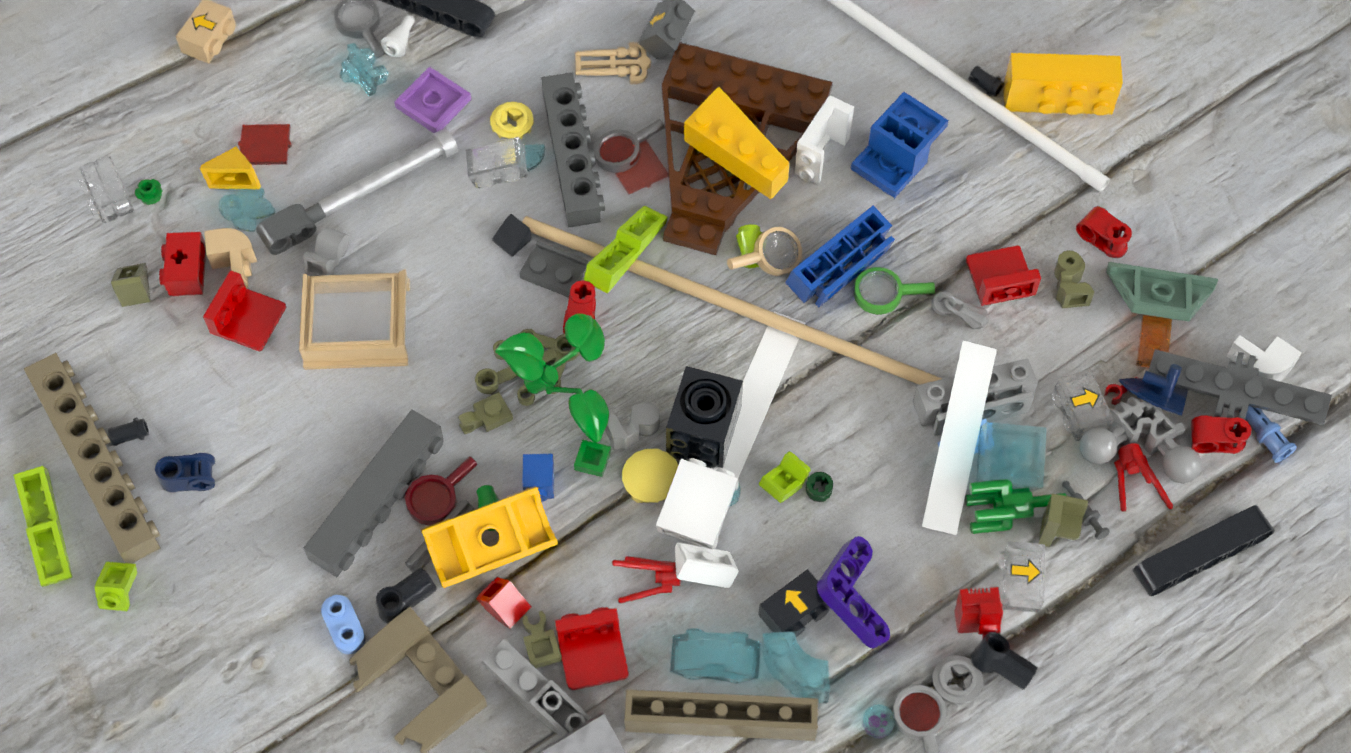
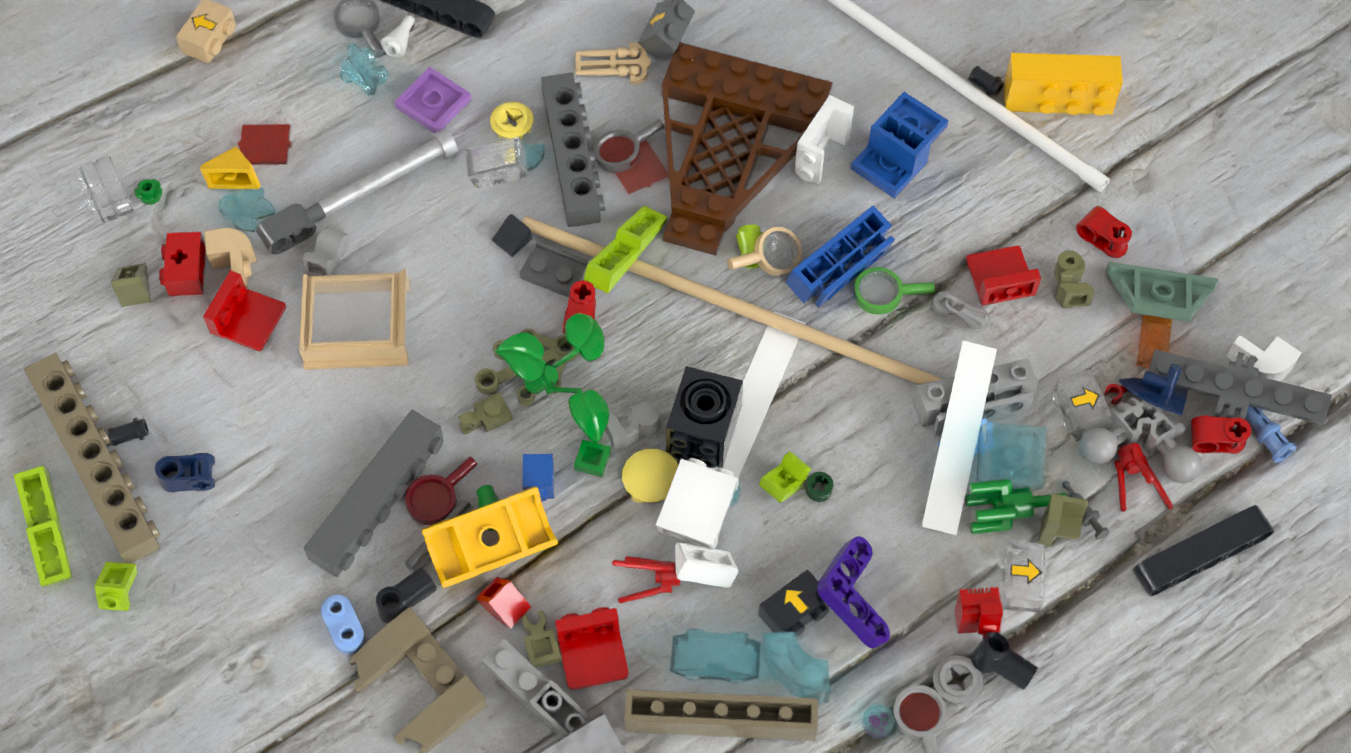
(736, 144): yellow wedge -> none

